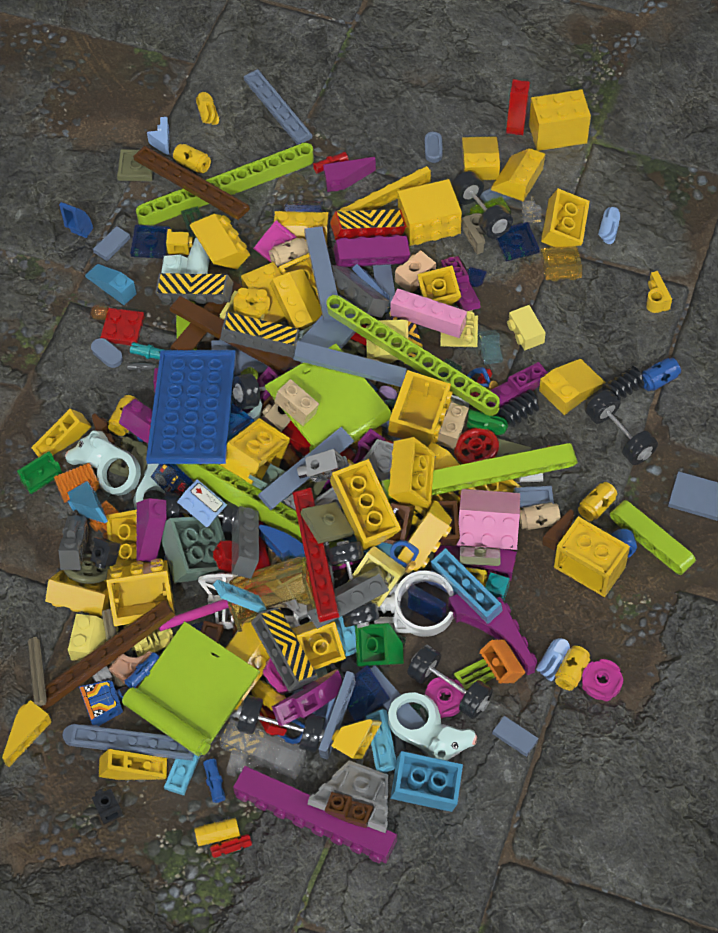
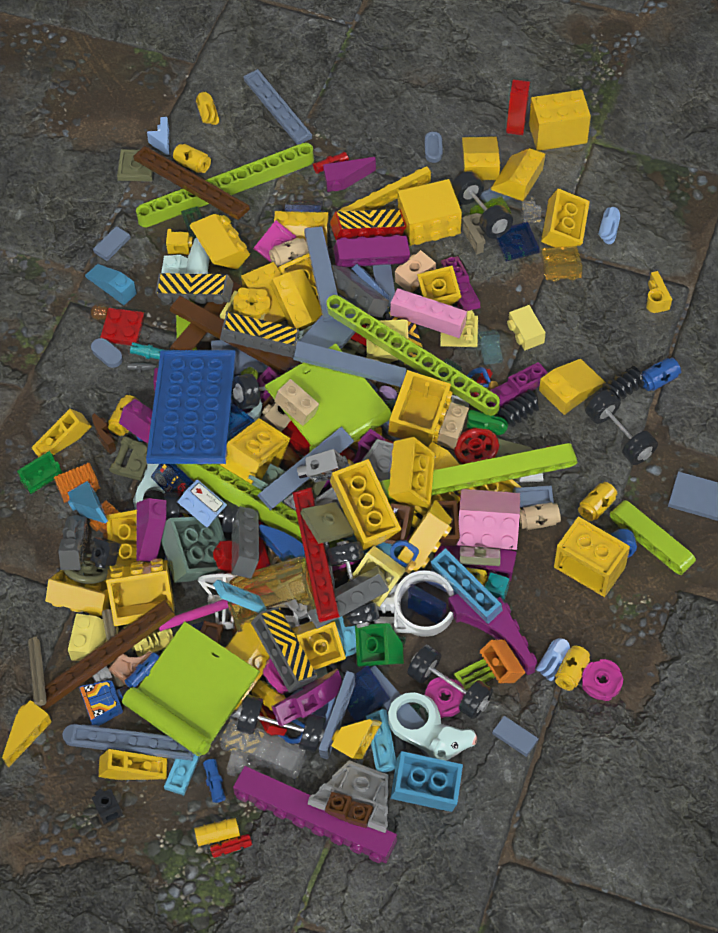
(76, 220): blue slope -> none
(100, 454): light aqua animal -> none
(149, 241): clear blue tile -> none
(476, 276): clear blue tile -> none
(557, 532): reddish brown slope -> none

